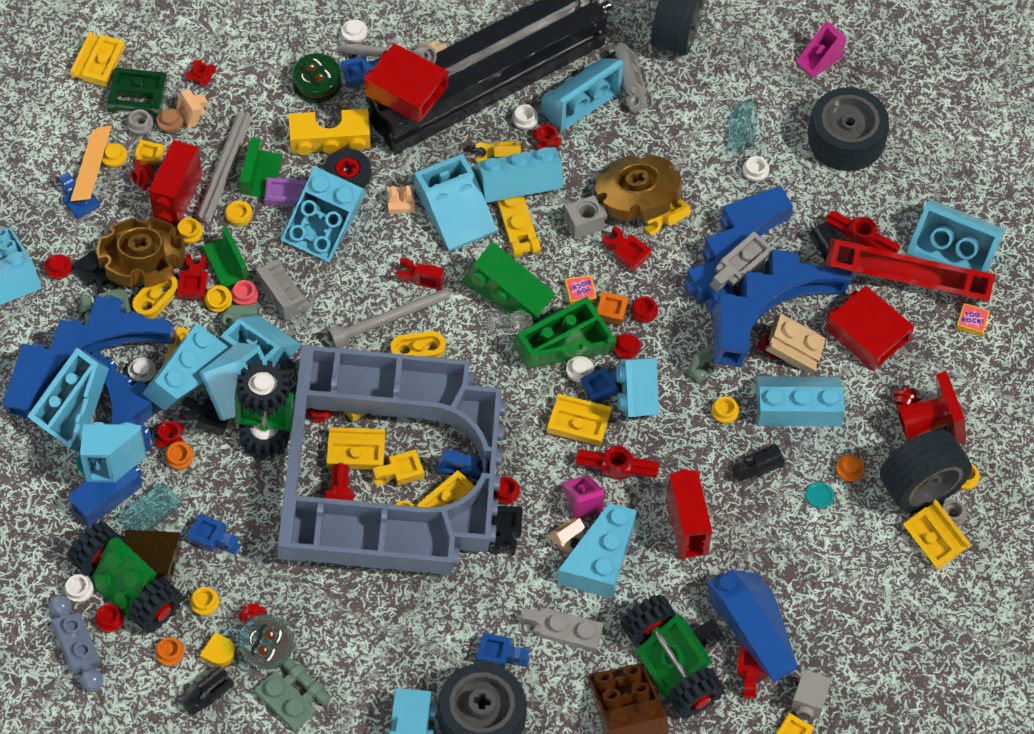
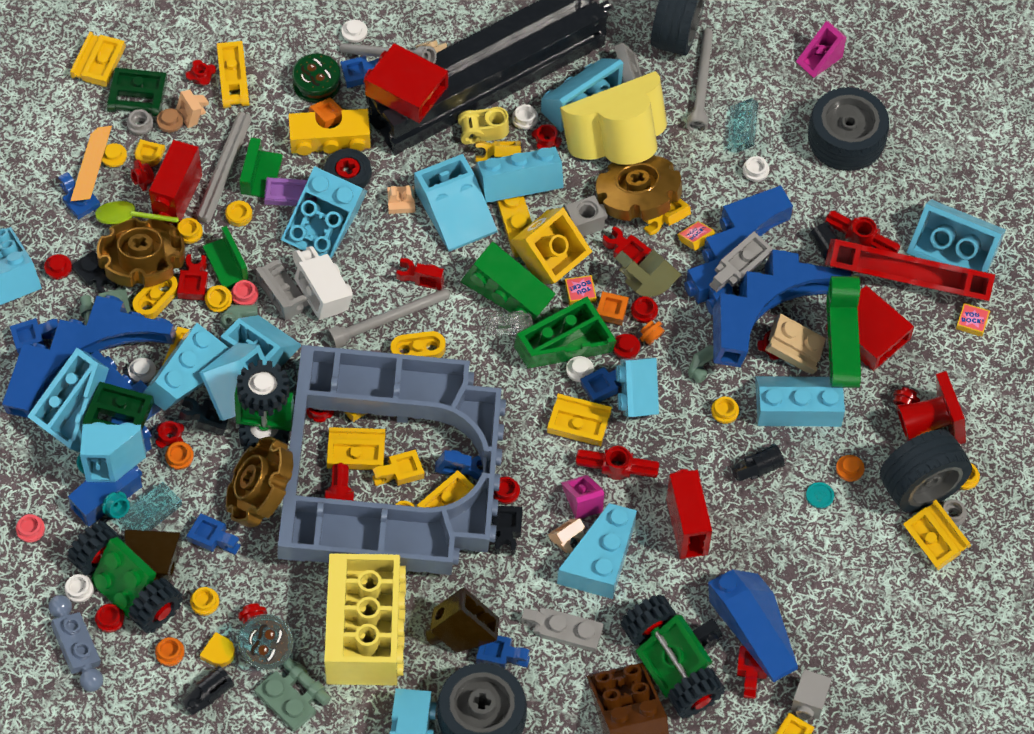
(30, 528): none -> coral plate
(32, 332): none -> blue plate
(116, 505): none -> teal plate
(120, 404): none -> dark green plate
(121, 211): none -> lime piece
(232, 73): none -> yellow plate
(259, 482): none -> pearl gold piece
(321, 283): none -> white brick
(327, 113): none -> orange plate
(365, 619): none -> light yellow brick
(462, 622): none -> dark brown torso
(484, 125): none -> light yellow piece
(551, 246): none -> yellow brick
(617, 122): none -> light yellow brick
(651, 276): none -> olive brick
(651, 332): none -> orange plate
(695, 235): none -> tile
(698, 116): none -> light grey piece
(843, 331): none -> green beam

